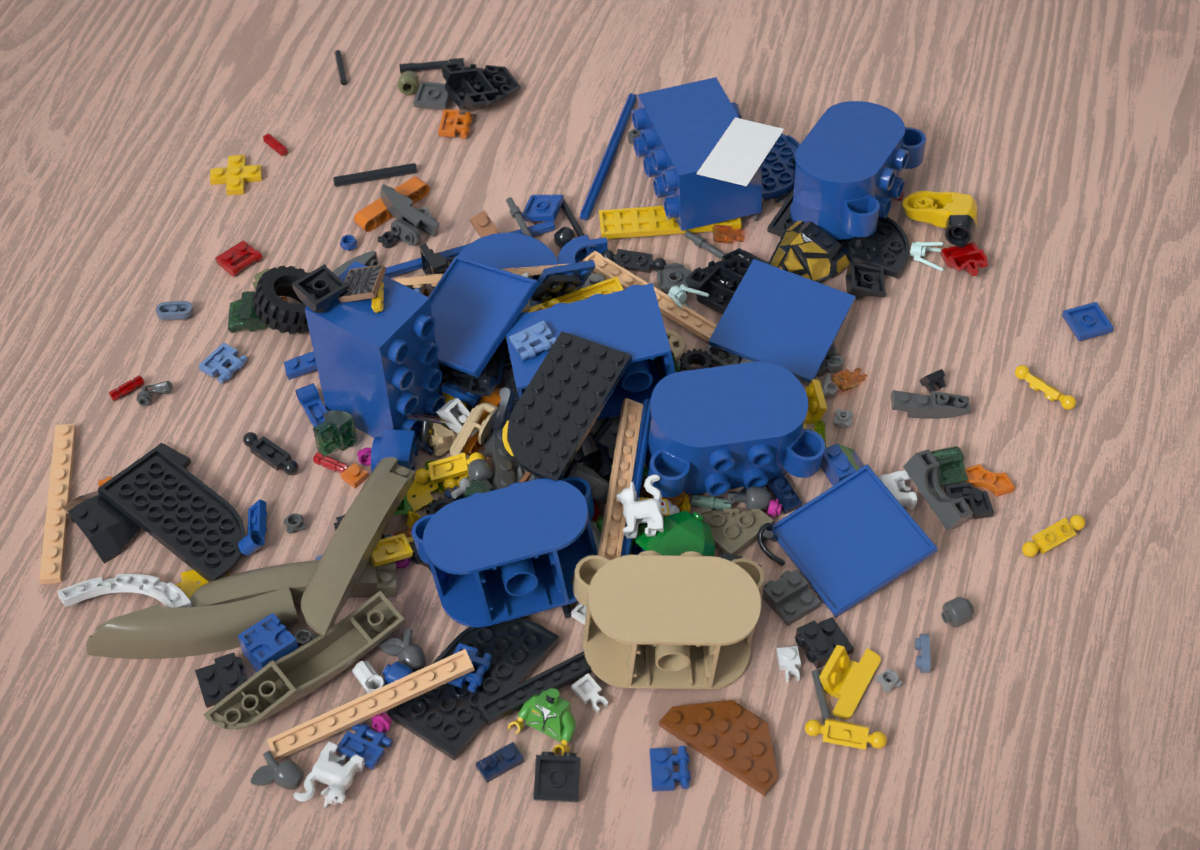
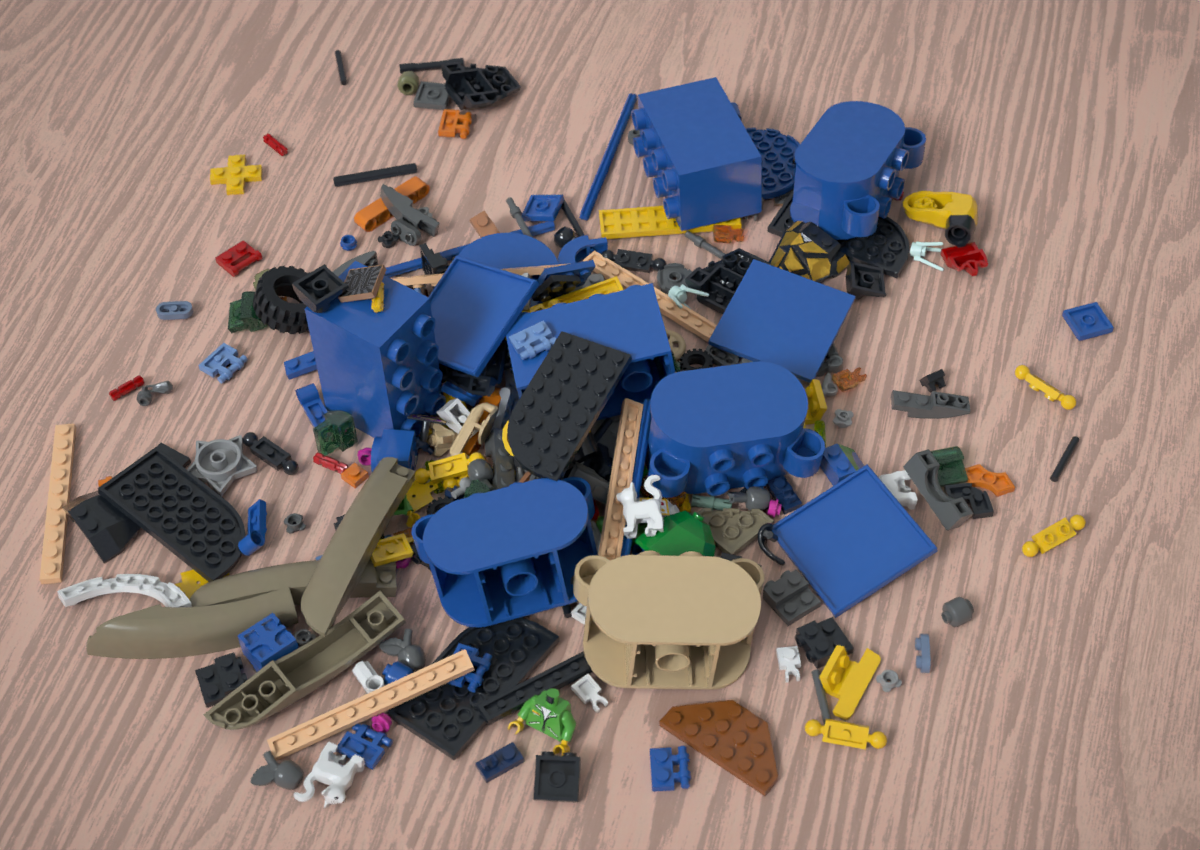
(221, 463): none -> light grey plate
(740, 151): white sticker -> none
(1064, 459): none -> black bar

